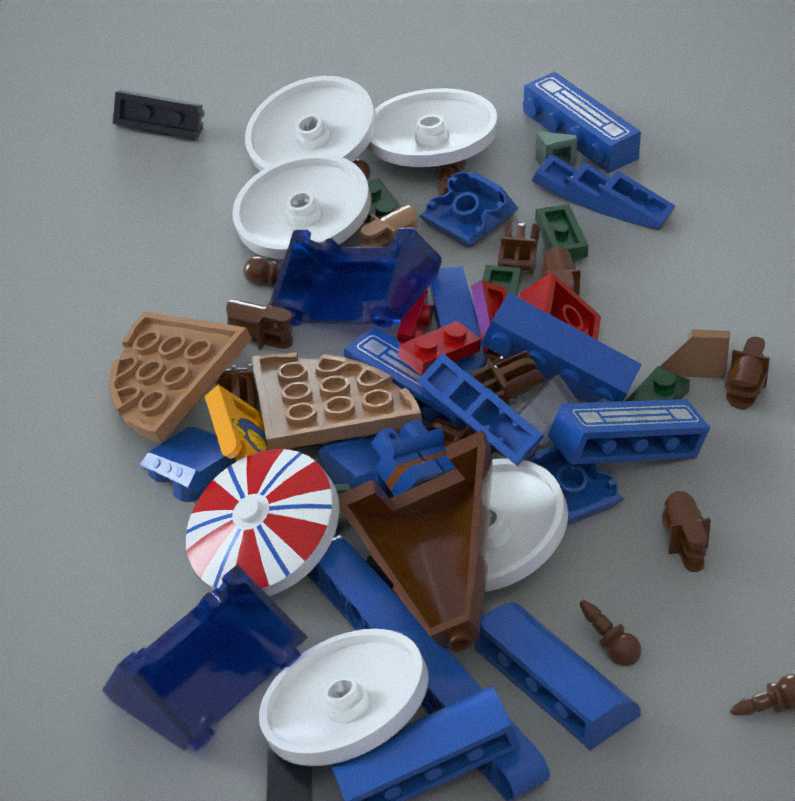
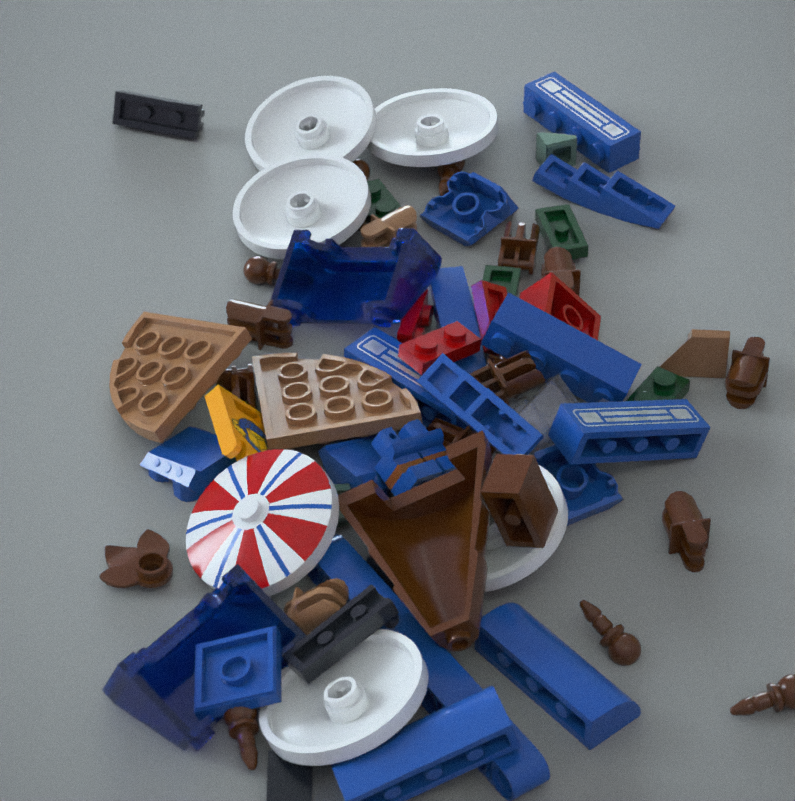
(140, 566): none -> reddish brown plate
(238, 672): none -> blue tile
(243, 728): none -> reddish brown bar
(317, 604): none -> medium nougat arm
(341, 634): none -> black hinge
(519, 500): none -> reddish brown brick

